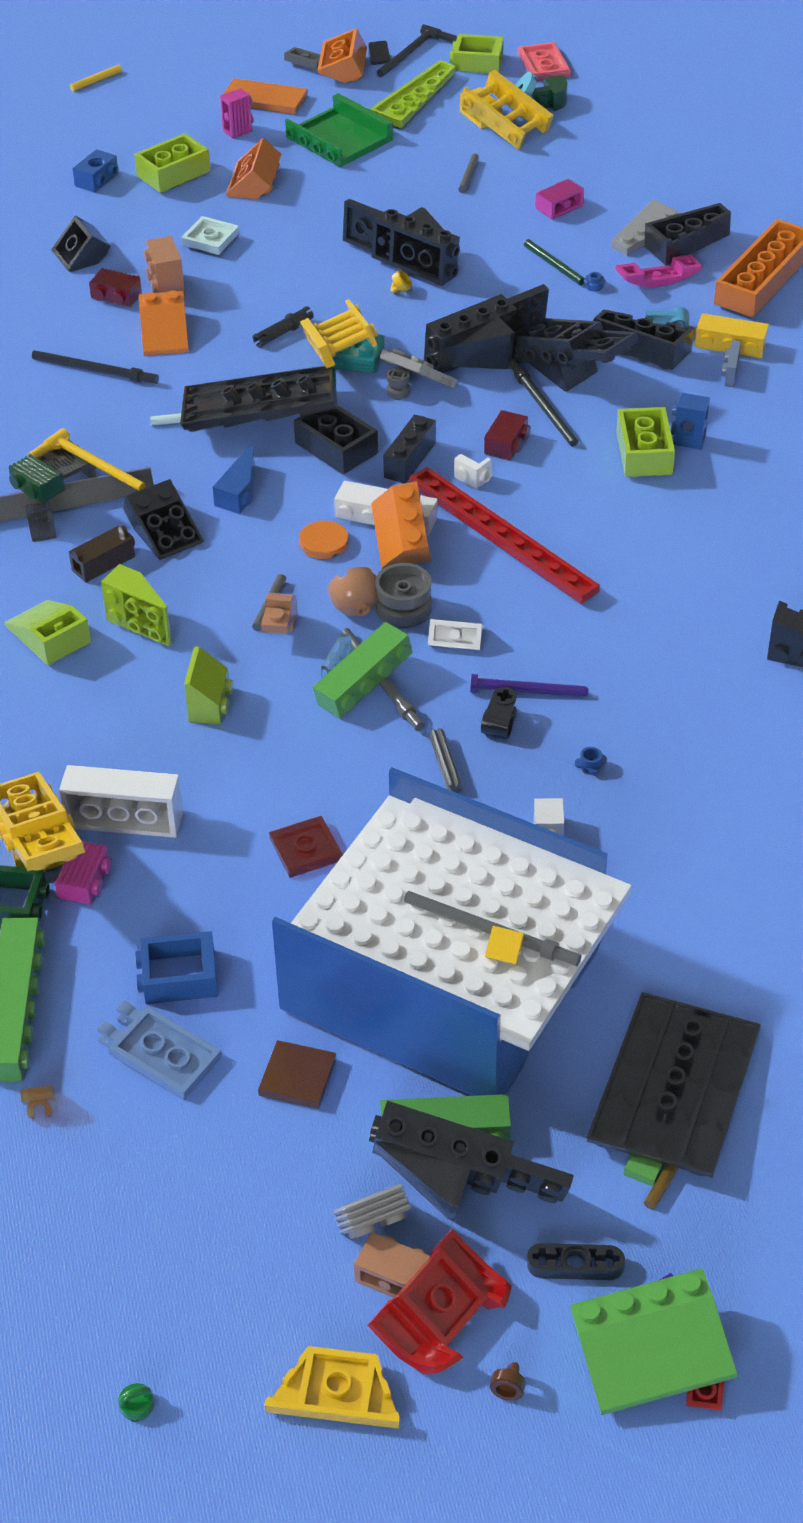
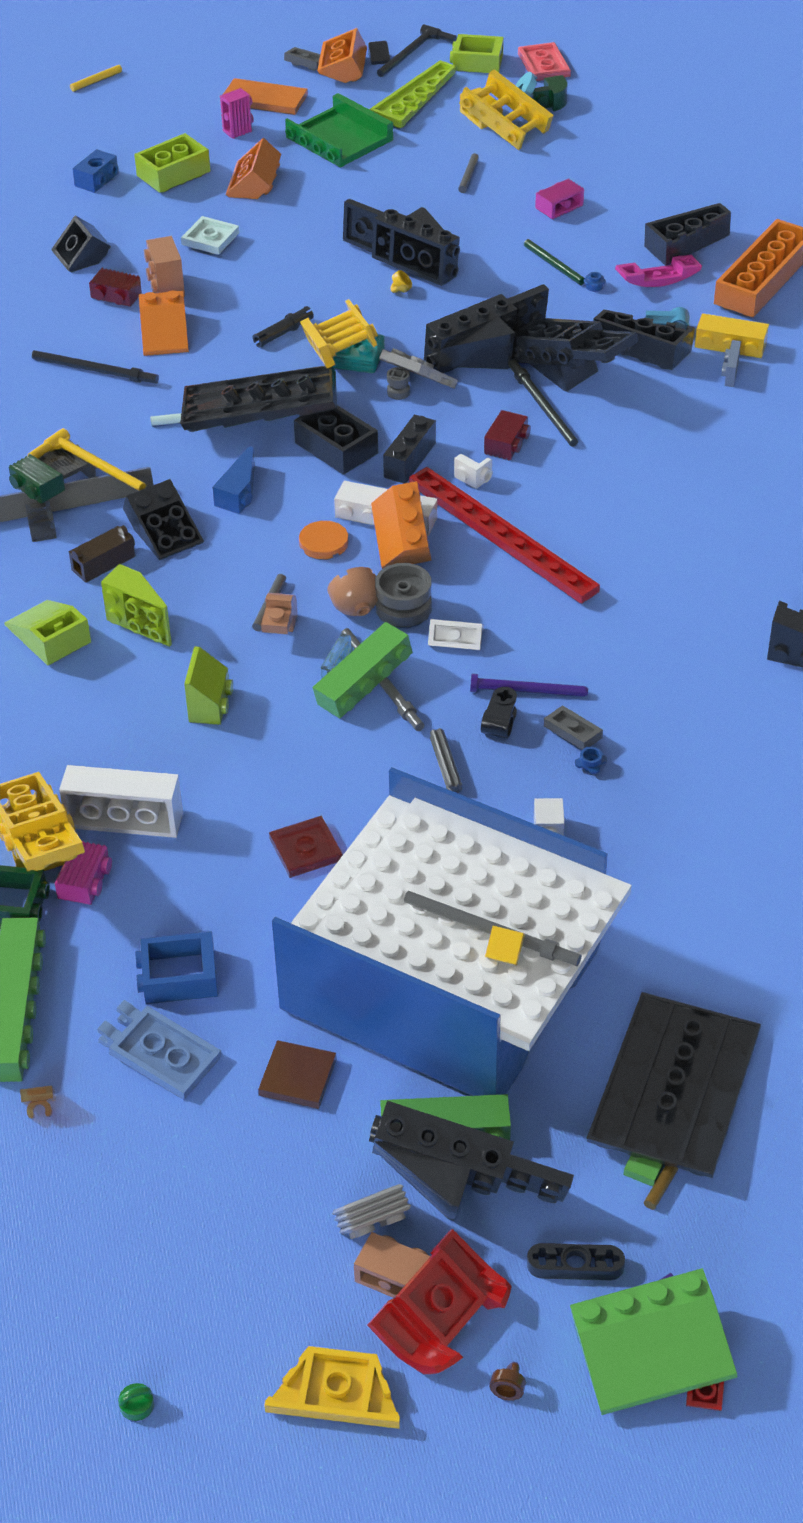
(573, 727): none -> dark grey plate
(633, 234): light grey wing -> none
(645, 441): lime brick -> none
(691, 420): blue brick -> none

